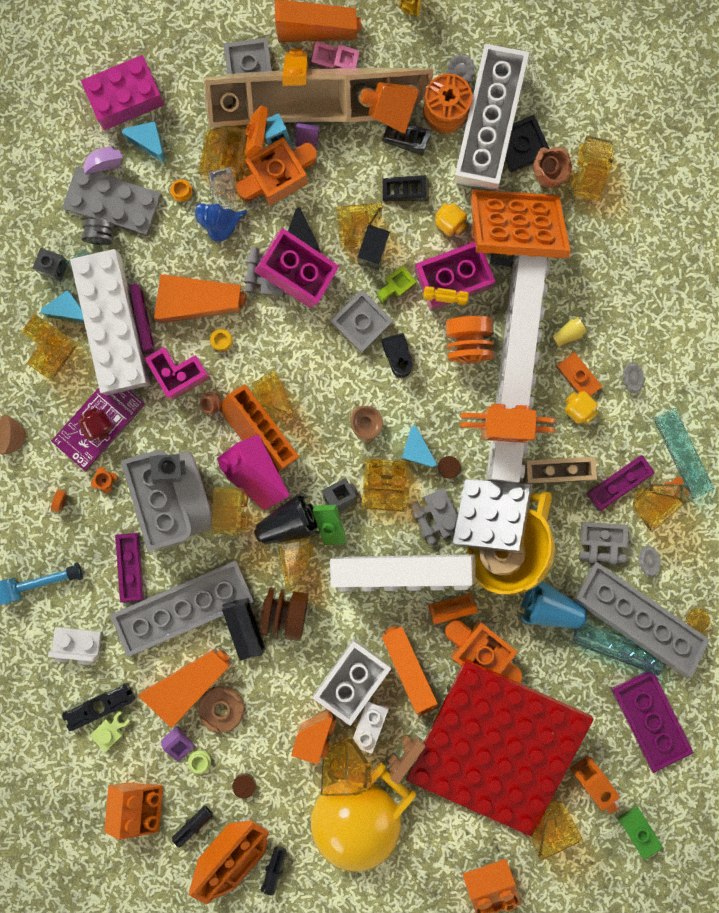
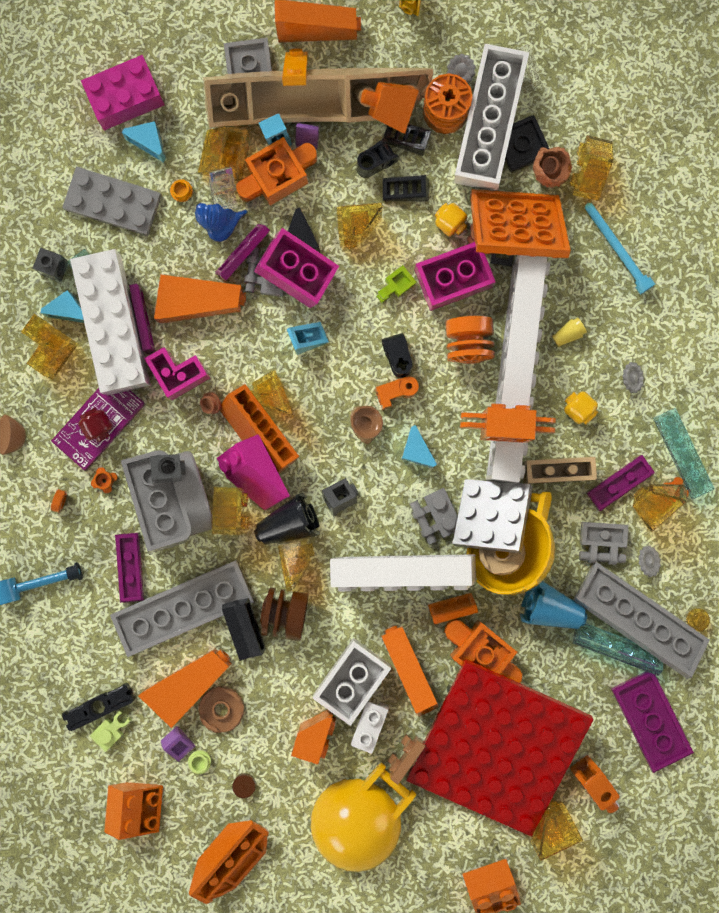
(76, 645): white bracket -> none
(97, 232): flat silver wheel -> none
(102, 160): lavender brick -> none
(192, 826): black axle -> none
(221, 340): yellow tile -> none
(242, 251): none -> magenta tile
(256, 131): orange plate -> none
(273, 870): black axle -> none
(307, 337): none -> medium azure slope
(329, 524): bright green plate -> none
(333, 57): bright pink slope -> none
(345, 770): clear yellow slope -> none
(361, 321): light grey plate -> none
(373, 247): black slope -> none
(380, 157): none -> black piece
(386, 485): clear yellow slope -> none
(403, 387): none -> orange leg
(445, 295): yellow axle -> none
(448, 467): reddish brown tile -> none
(578, 375): orange plate -> none
(640, 832): bright green plate -> none
(642, 281): none -> medium azure piece

